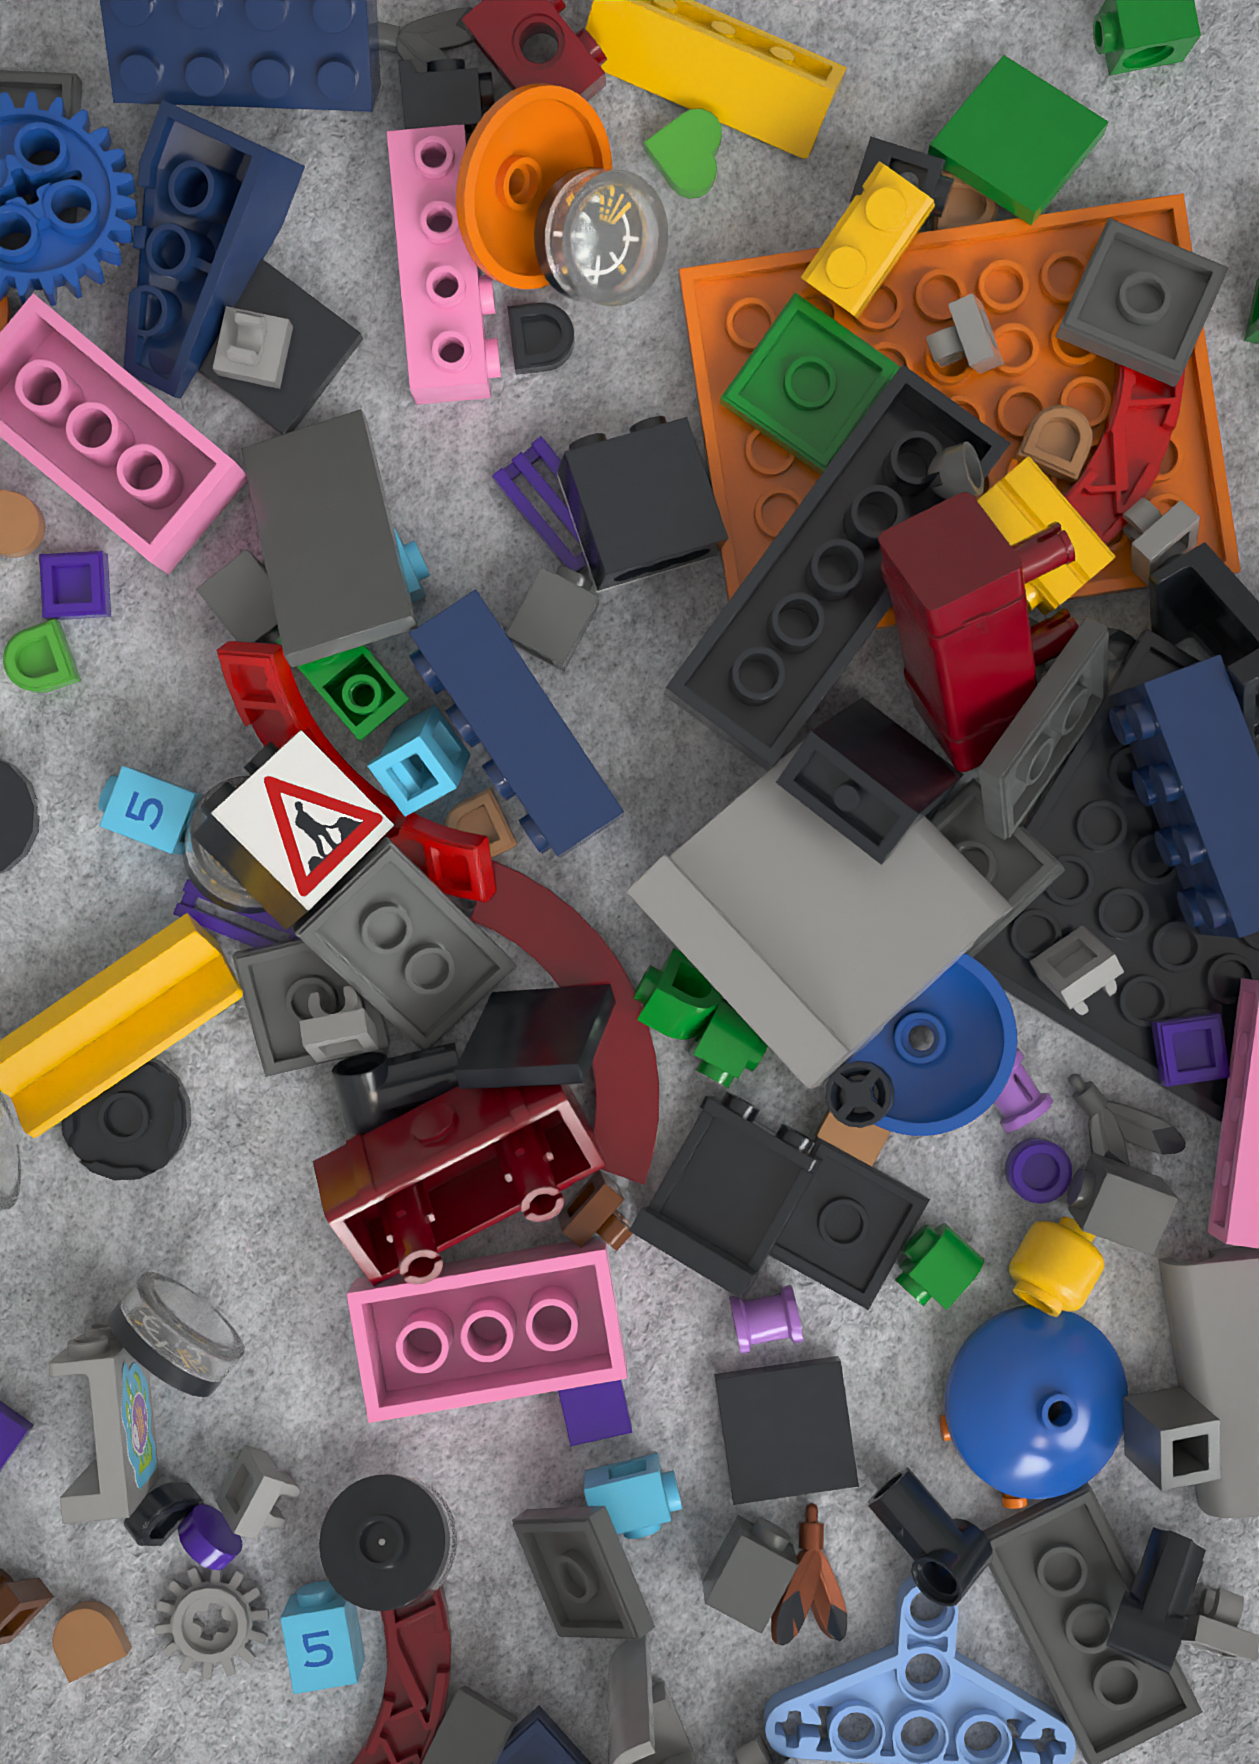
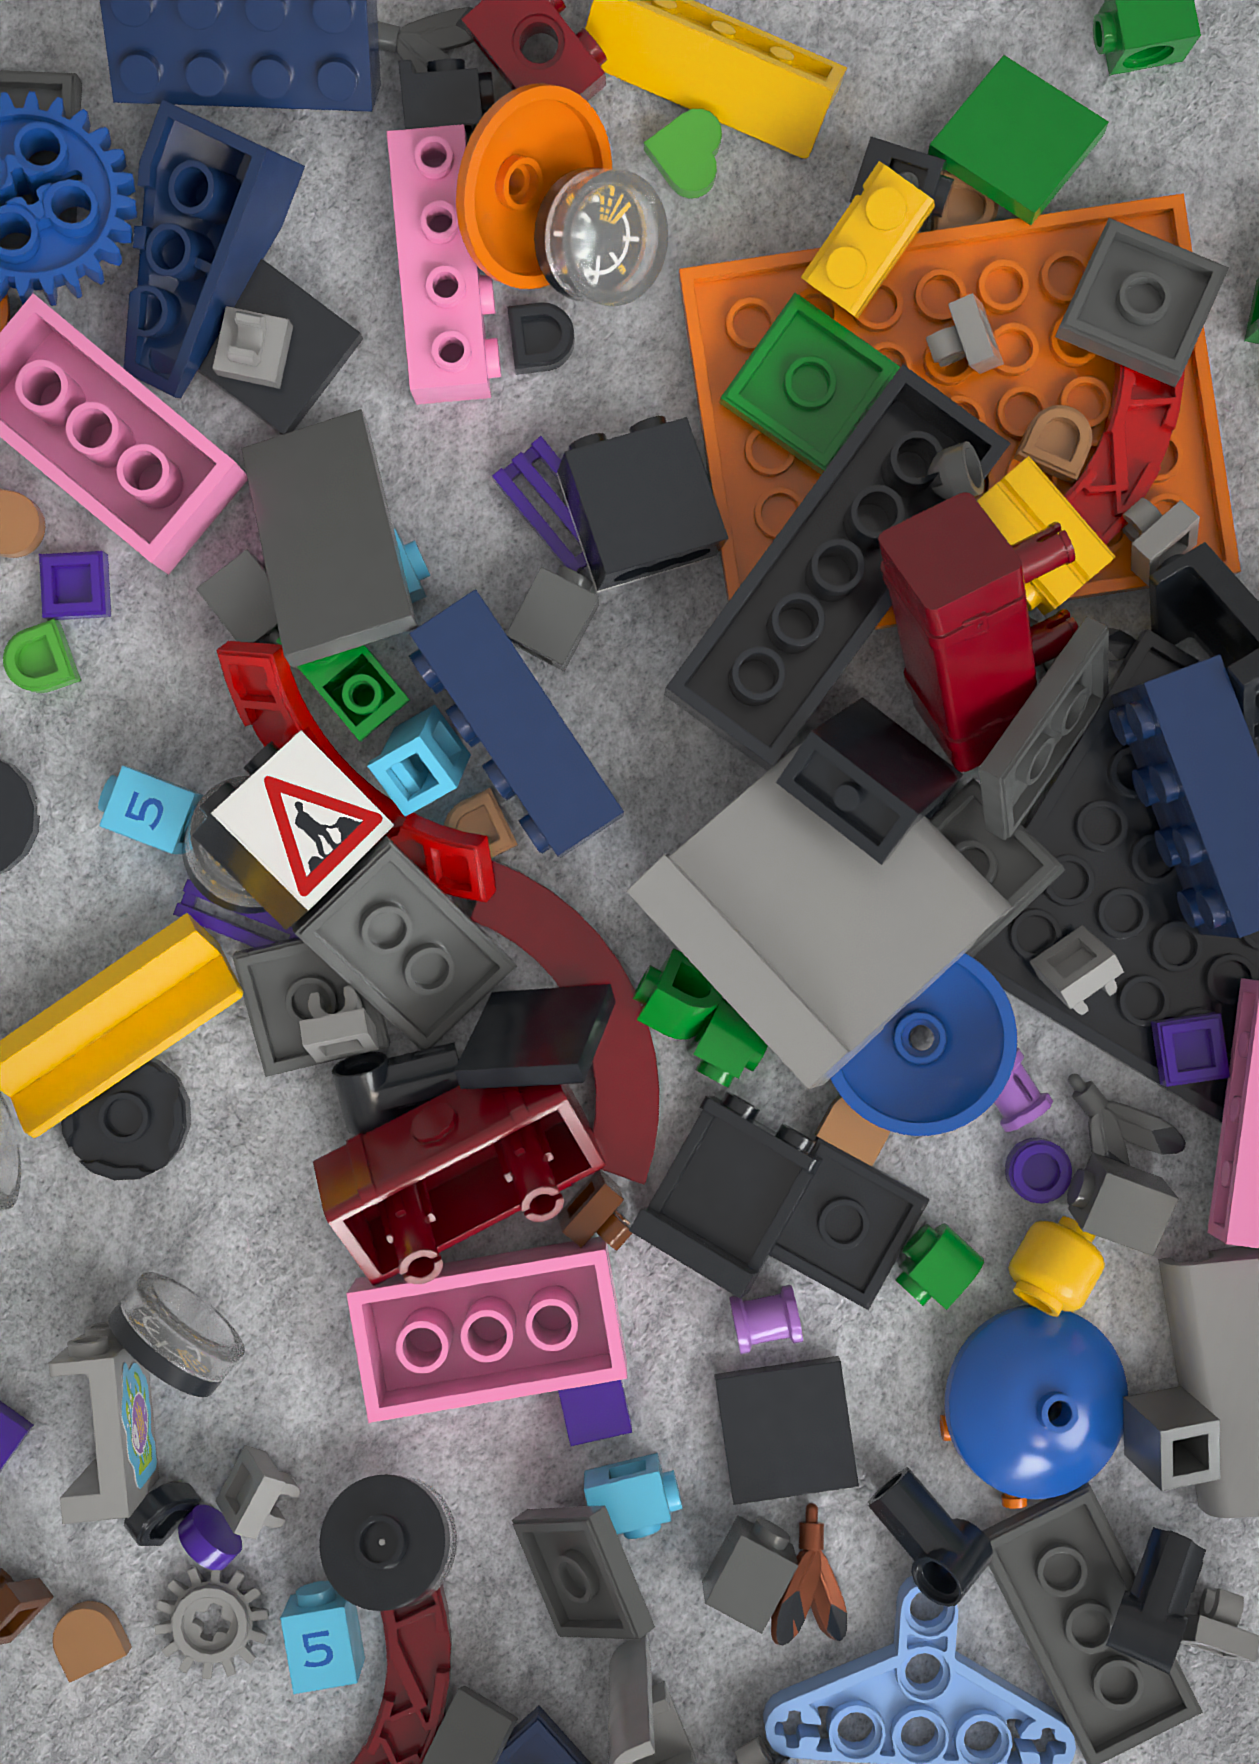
(853, 1101): black wheel -> none

